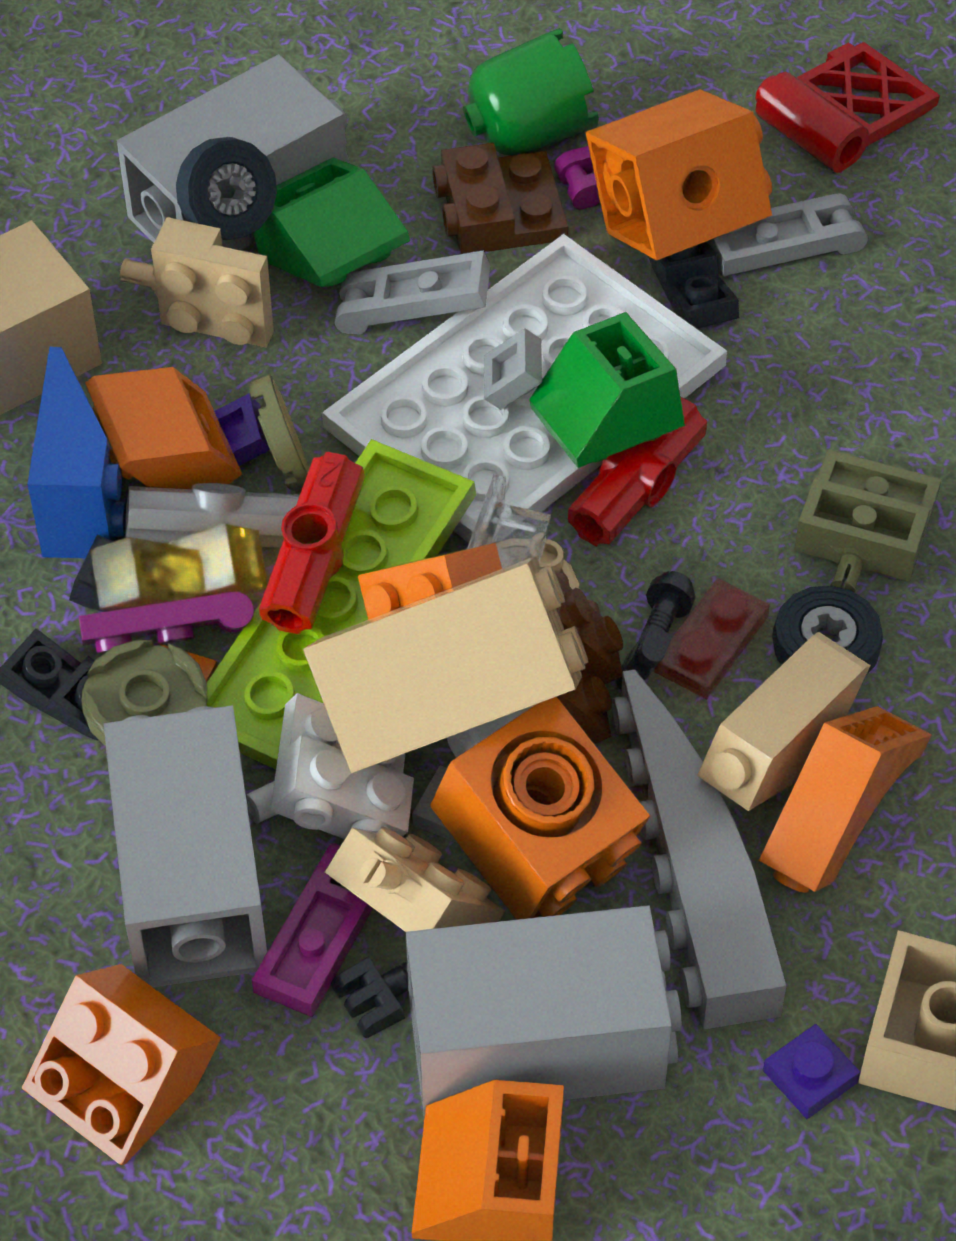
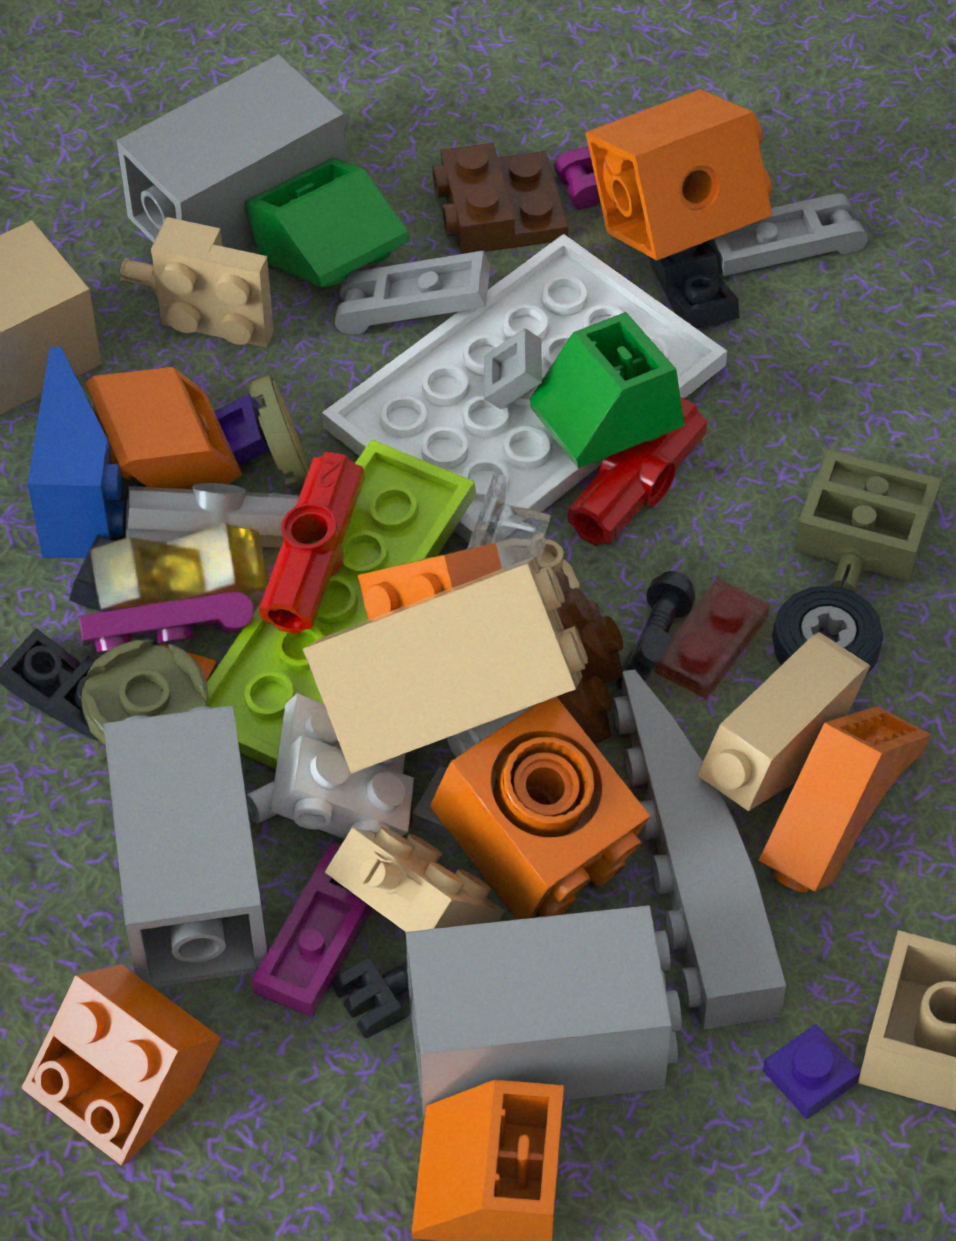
(250, 177): black bush -> none
(530, 96): green cylinder -> none
(825, 121): red piece -> none

